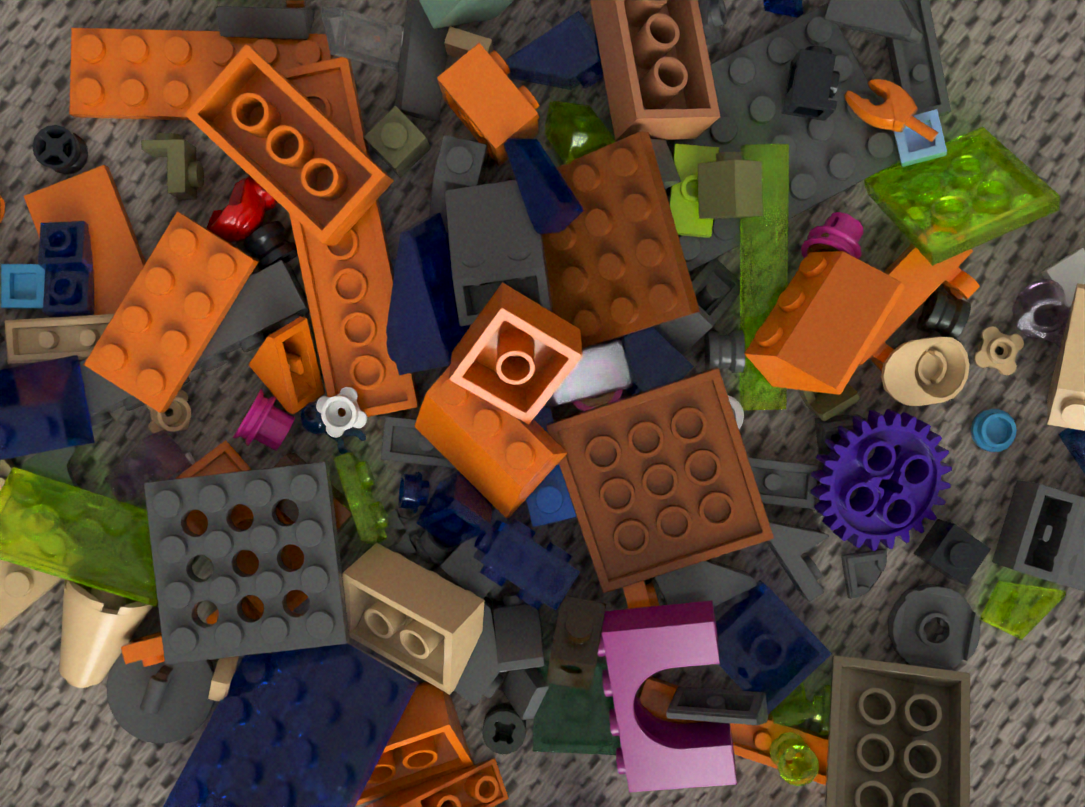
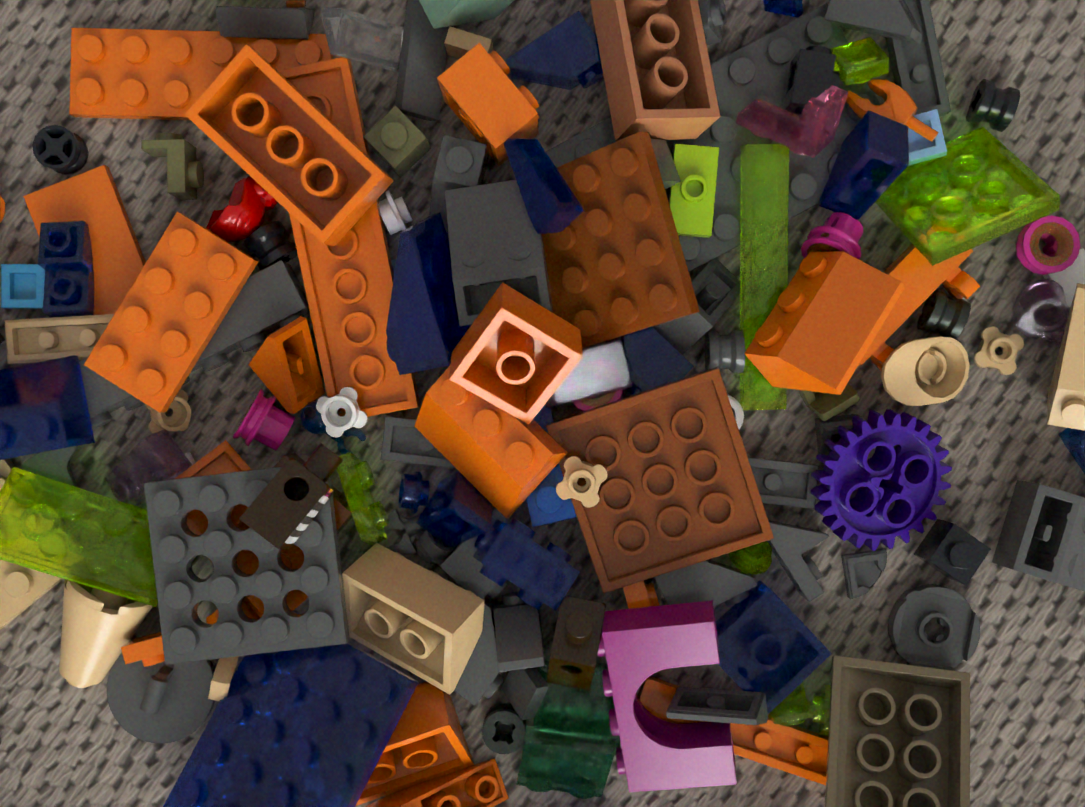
(277, 513): none -> dark brown torso
(394, 213): none -> white plate
(565, 762): none -> clear green plate
(575, 130): clear neon green slope -> none
(578, 469): none -> tan plate
(730, 187): olive brick -> none
(753, 559): none -> clear neon green plate
(800, 770): clear neon green bush -> none
(803, 133): none -> clear pink bracket
(860, 61): none -> clear neon green plate
(866, 165): none -> clear blue slope
(993, 105): none -> black wheel
(993, 430): dark azure plate -> none
(1019, 607): clear neon green piece -> none
(1060, 248): none -> dark pink piece

